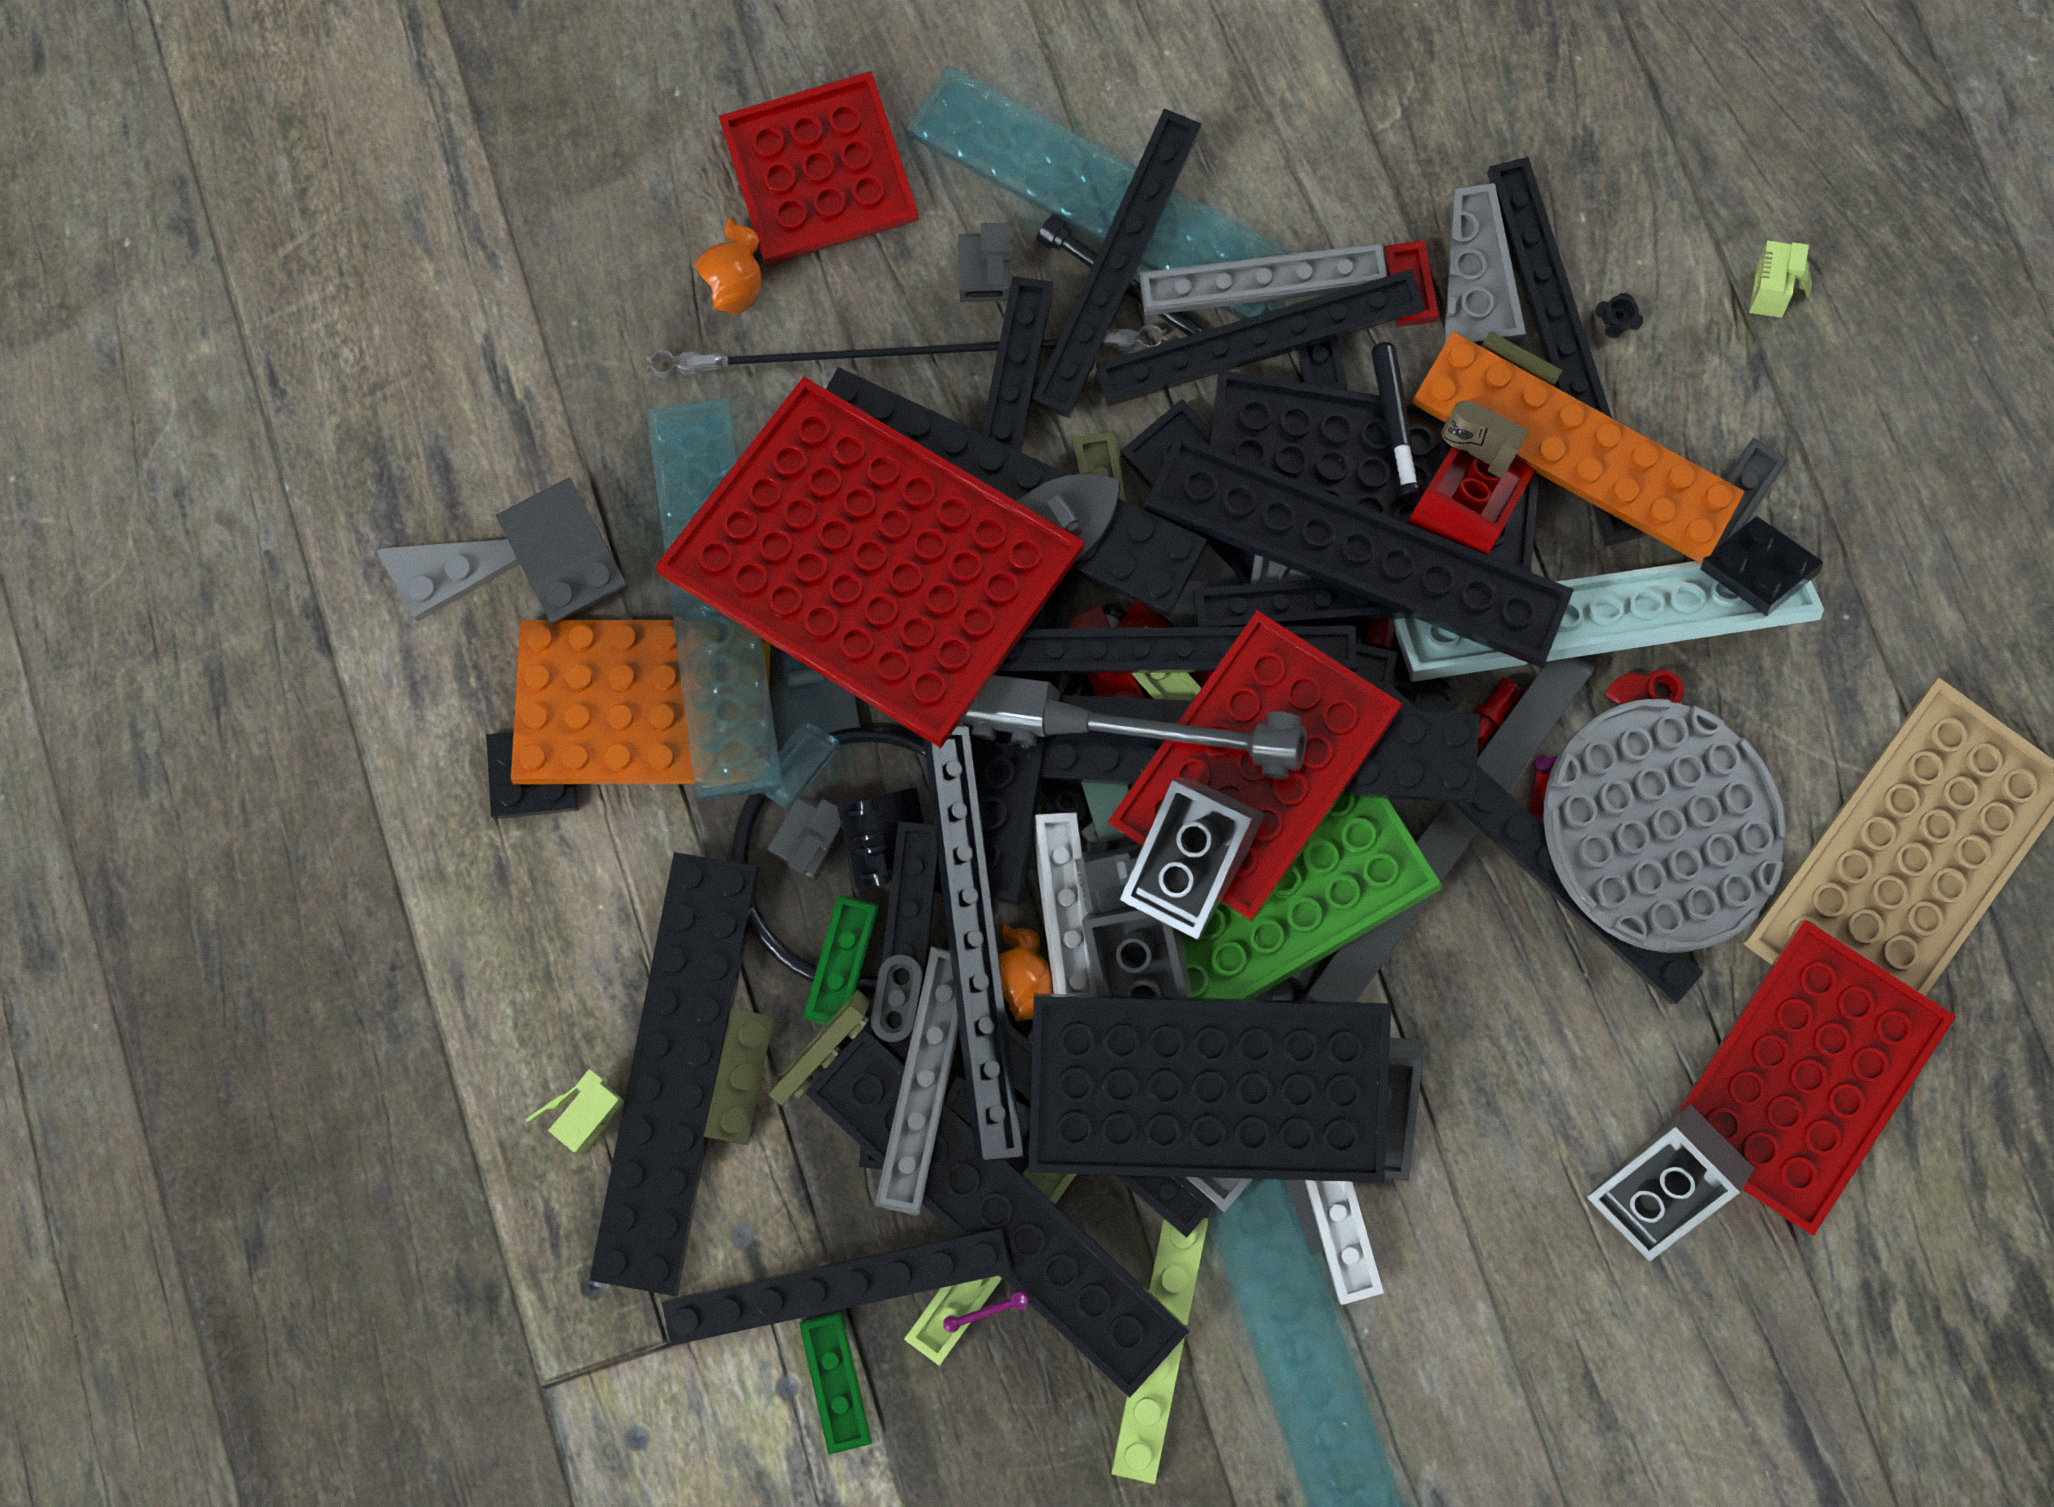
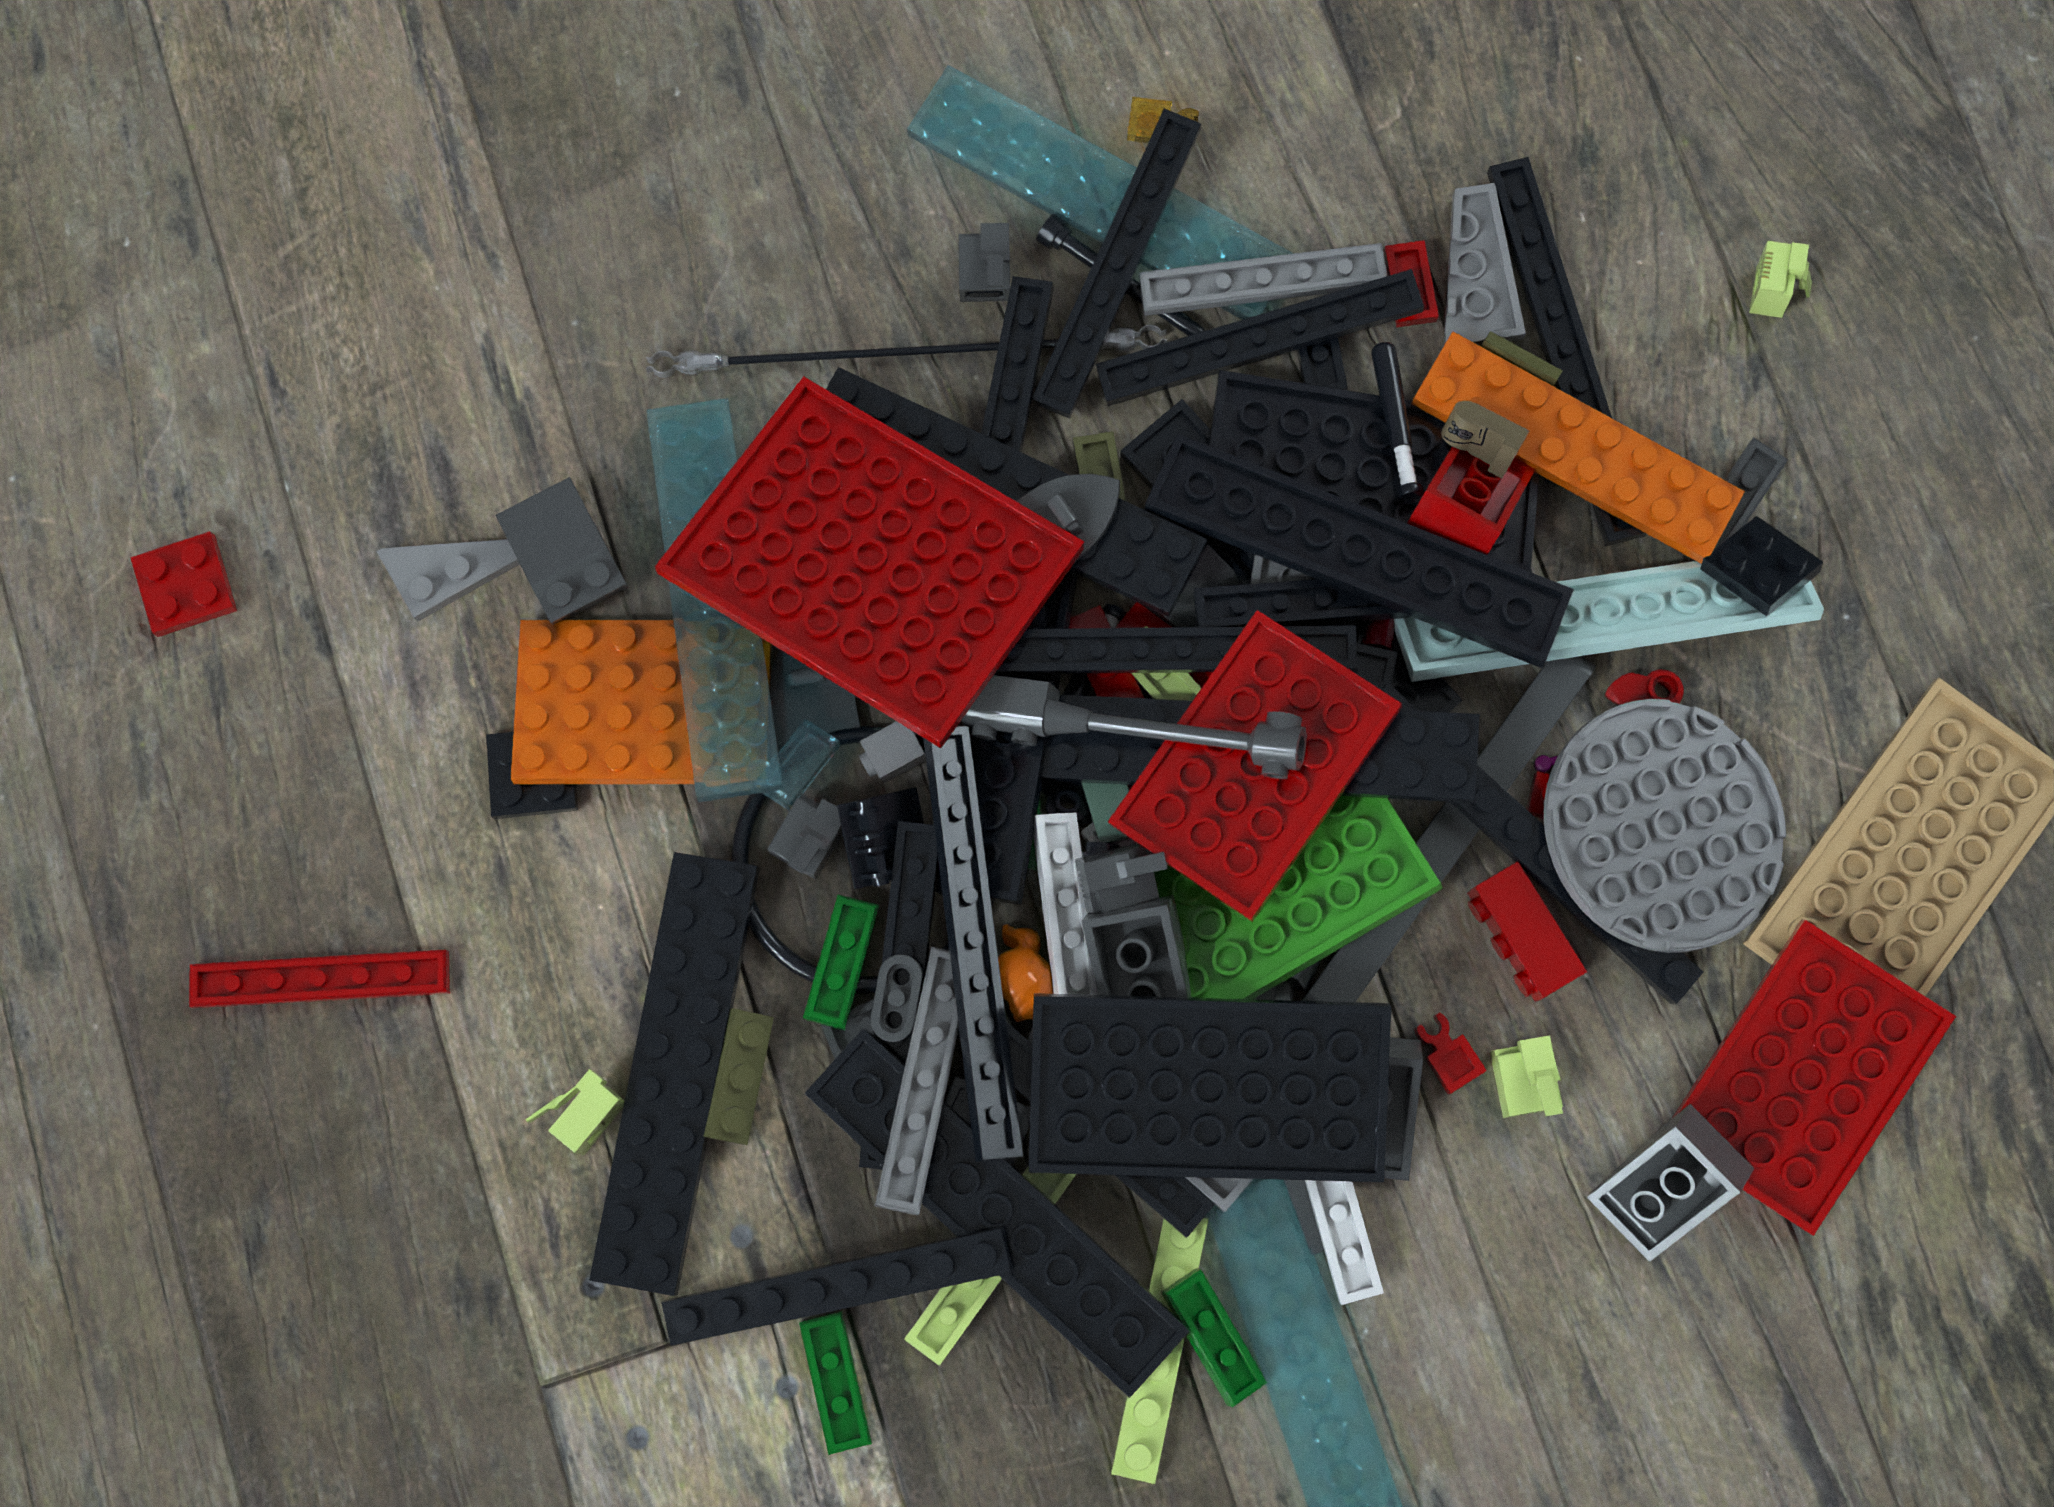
(183, 584): none -> red plate
(319, 979): none -> red tile
(732, 269): orange hair -> none
(818, 168): red plate -> none
(821, 1049): olive plate -> none
(891, 752): none -> light grey brick
(1019, 1301): magenta hinge -> none
(1145, 116): none -> clear yellow plate
(1191, 855): dark grey slope -> none
(1214, 1337): none -> green tile
(1453, 1060): none -> red plate
(1496, 709): red pin -> none
(1525, 933): none -> red brick
(1527, 1078): none -> yellowish green piece
(1621, 304): black plate -> none

